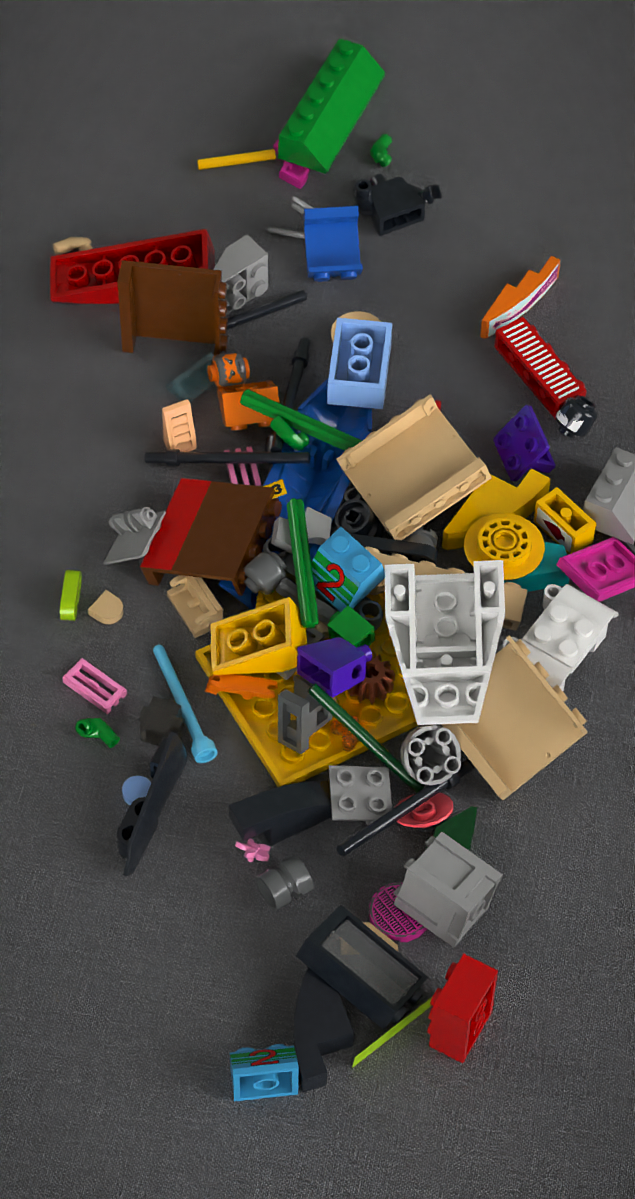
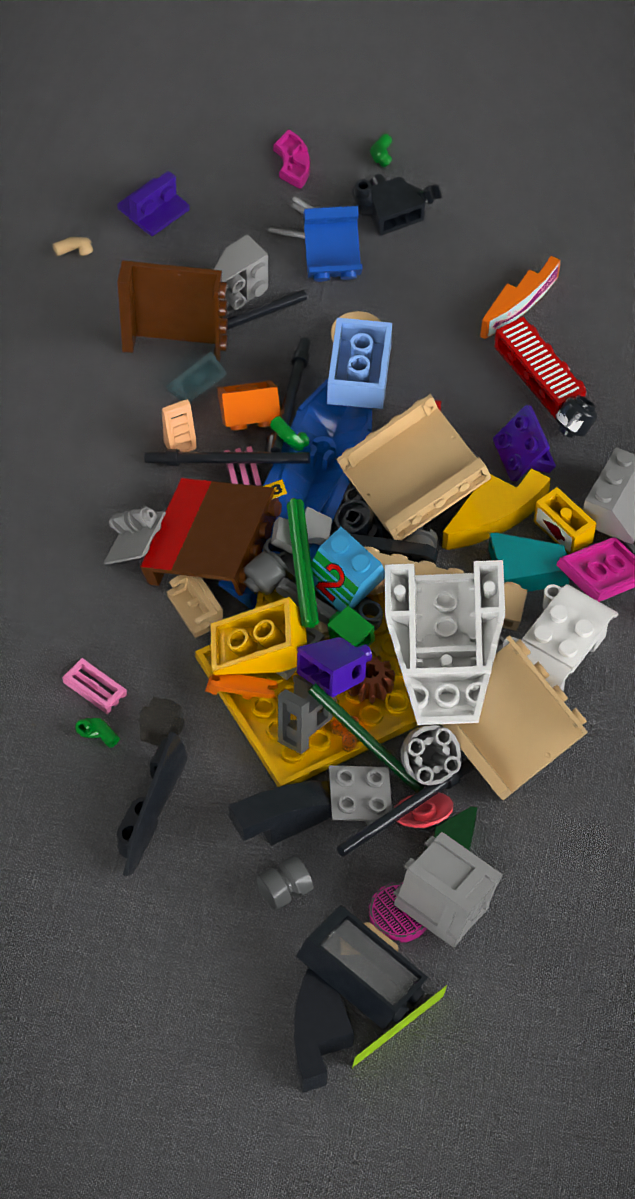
(70, 595): lime beam -> none
(94, 273): red slope -> none
(107, 608): tan tile -> none
(135, 788): light blue tile -> none
(154, 204): none -> dark purple bracket
(202, 747): medium azure piece -> none
(228, 370): head -> none
(236, 159): yellow bar -> none
(254, 850): bright pink plant -> none
(264, 1072): dark azure slope -> none
(298, 420): green axle -> none
(330, 107): green slope -> none
(461, 1007): red brick -> none
(505, 537): yellow wheel -> none

